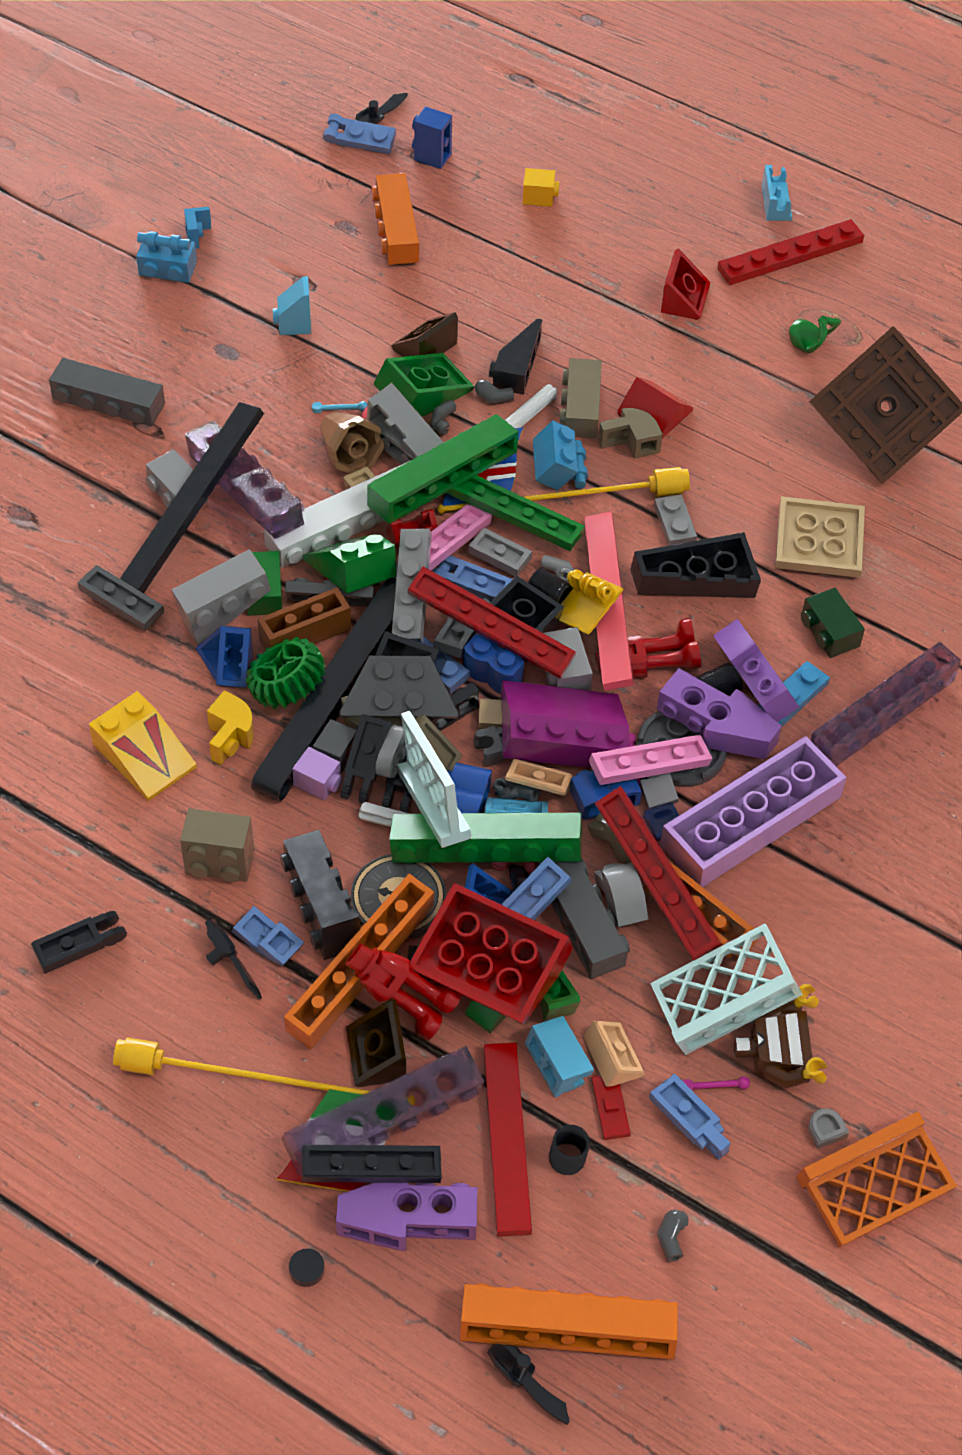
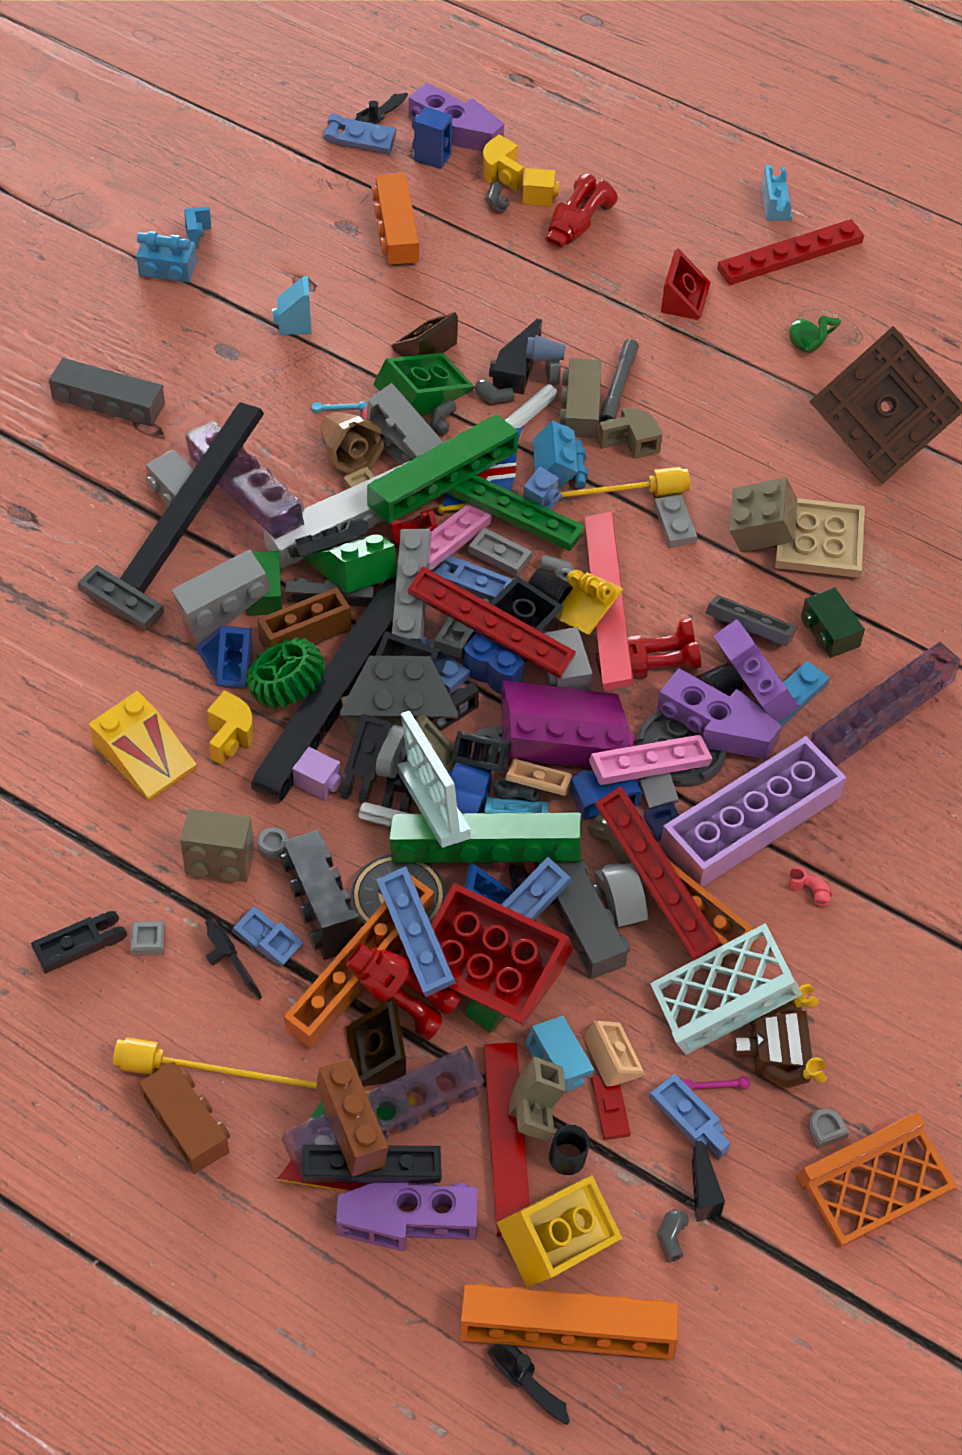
(147, 938): none -> light grey tile
(185, 1116): none -> dark orange brick
(271, 843): none -> light grey tile
(306, 1267): black tile -> none
(330, 537): none -> black hinge
(335, 741): dark grey panel -> none
(352, 1117): none -> dark orange brick
(416, 931): none -> medium blue plate
(464, 745): none -> black slope
(471, 122): none -> medium lavender brick
(490, 713): tan tile -> none
(496, 200): none -> dark grey arm
(501, 163): none -> yellow brick
(534, 1097): none -> dark tan brick
(543, 488): none -> medium blue brick
(544, 349): none -> sand blue cone
(553, 370): none -> light grey tile
(559, 1231): none -> yellow slope
(560, 999): green slope -> none
(570, 221): none -> red piece
(625, 361): none -> dark grey piece
(658, 402): red slope -> none
(698, 568): black wedge -> none
(707, 1192): none -> black slope
(753, 621): none -> dark grey plate
(763, 515): none -> dark tan brick
(819, 887): none -> coral arm

